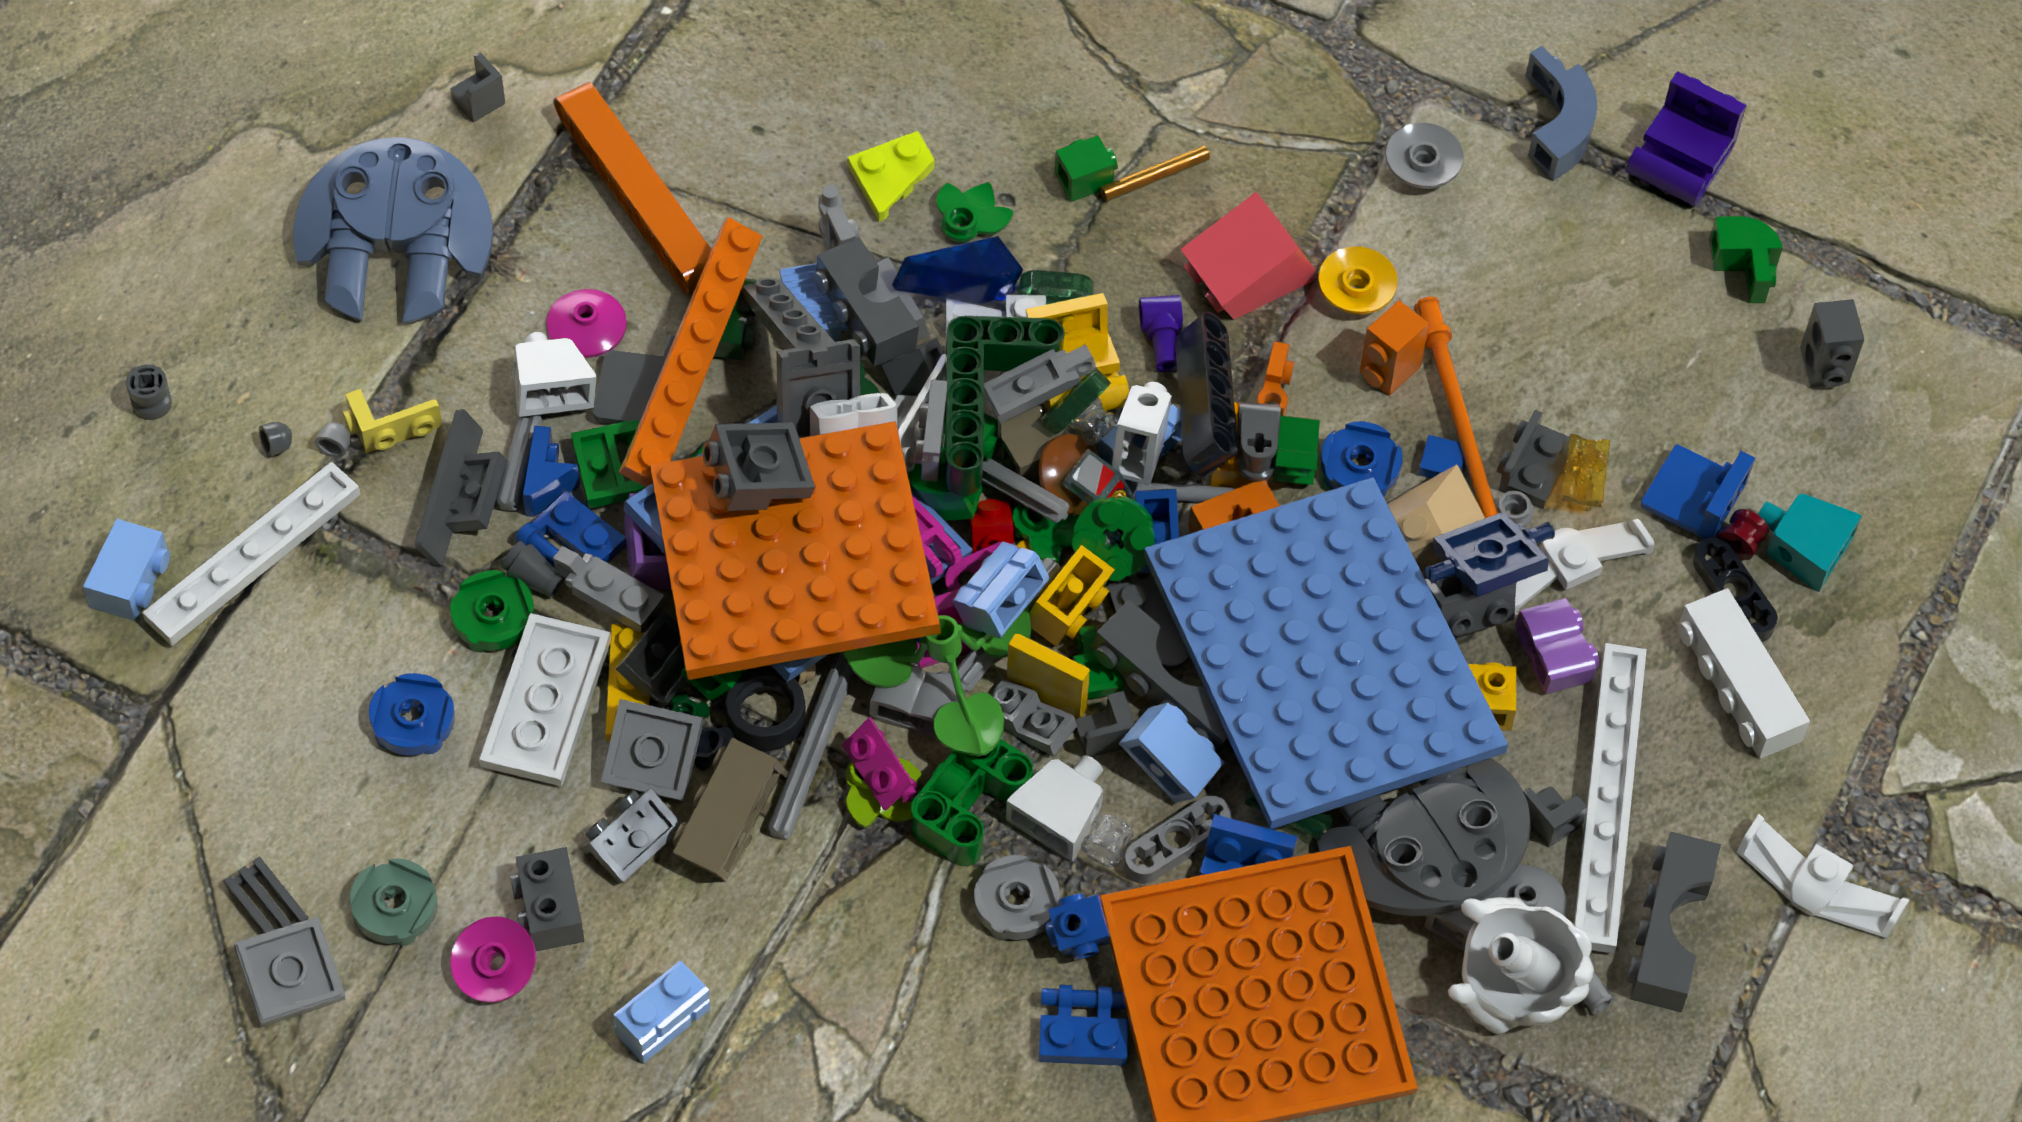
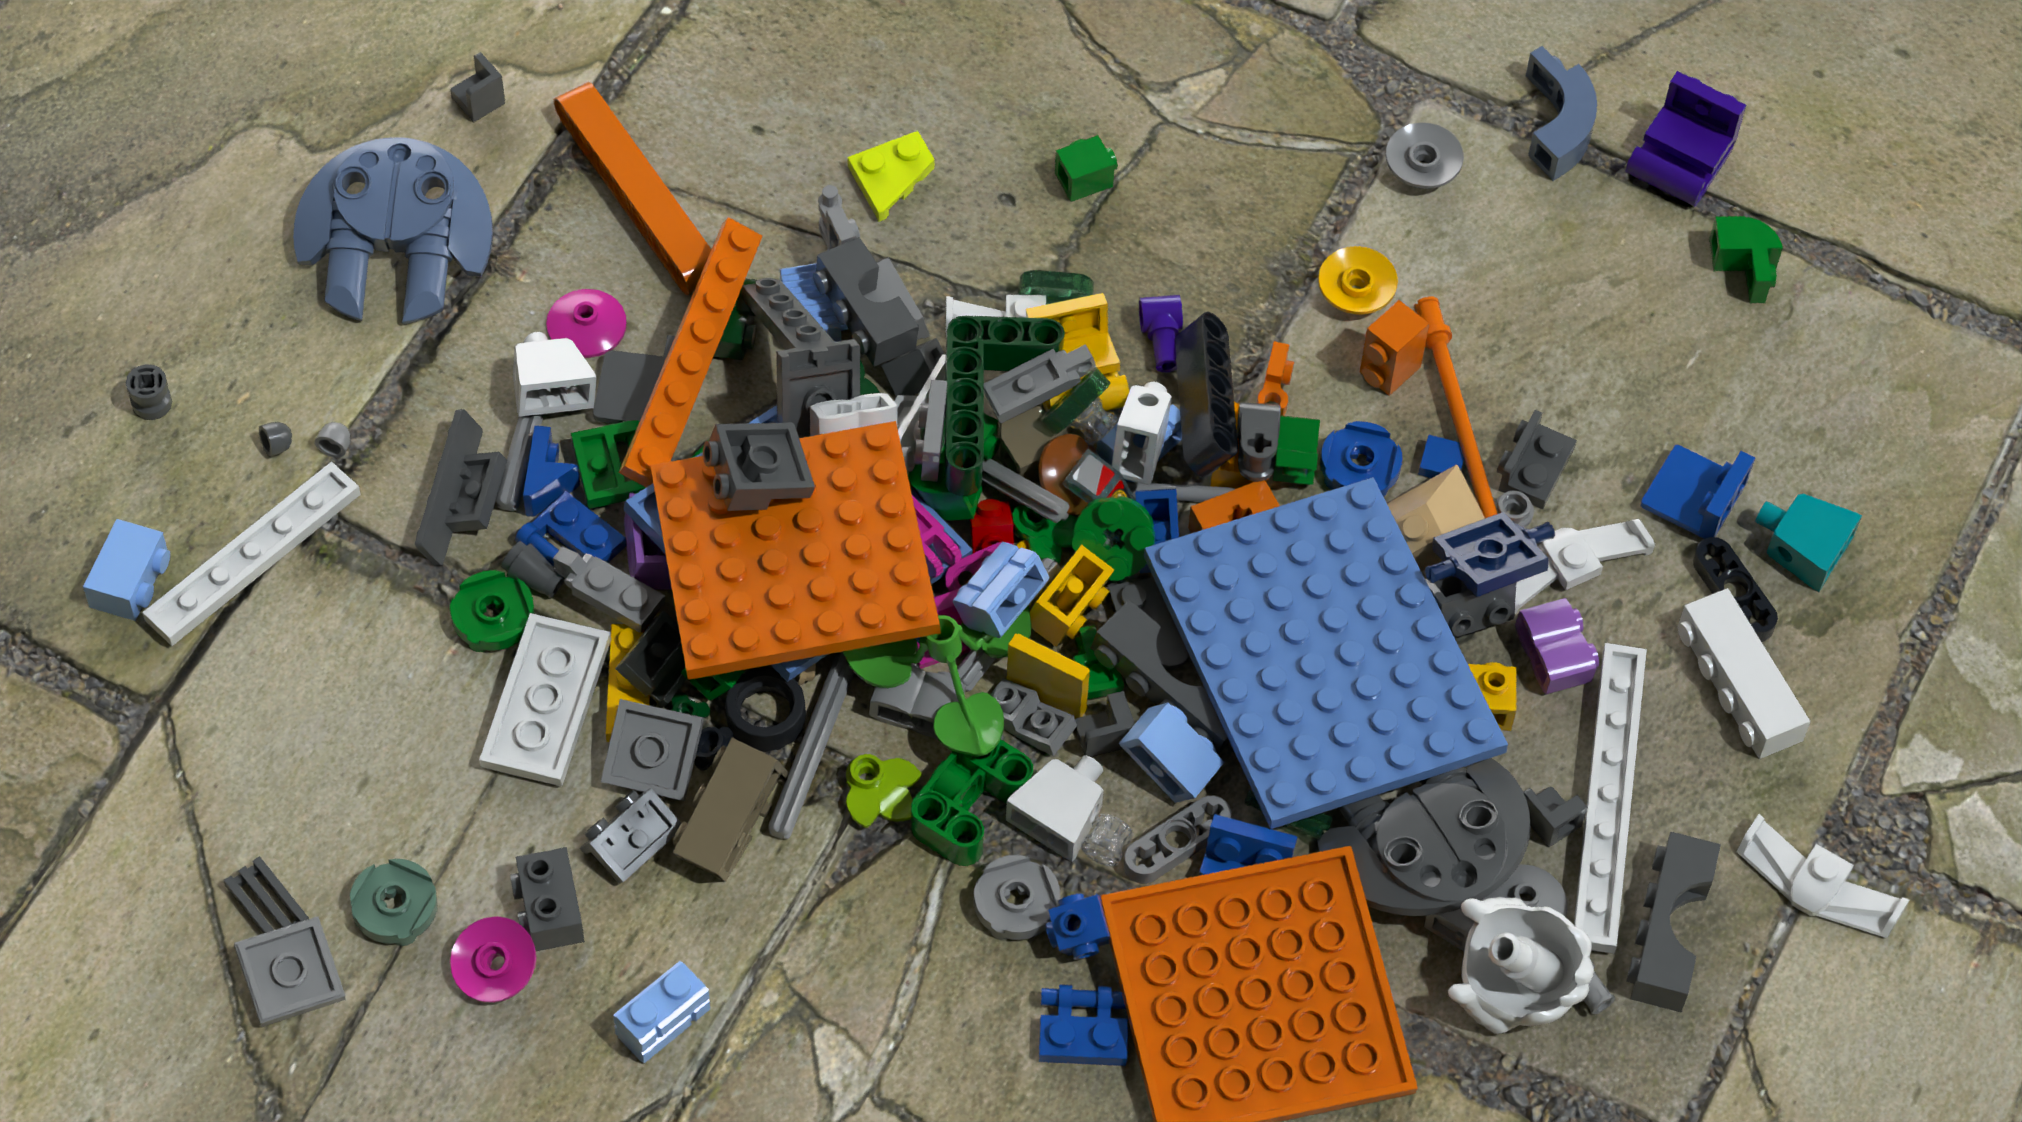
(391, 429): light yellow bracket -> none
(417, 736): blue plate -> none
(879, 765): dark pink hinge -> none
(964, 272): clear blue slope -> none
(973, 209): green plate -> none
(1154, 173): pearl gold bar -> none
(1247, 259): coral slope -> none
(1585, 472): clear yellow hips -> none
(1744, 533): dark red wheel -> none
(1832, 343): dark grey brick -> none

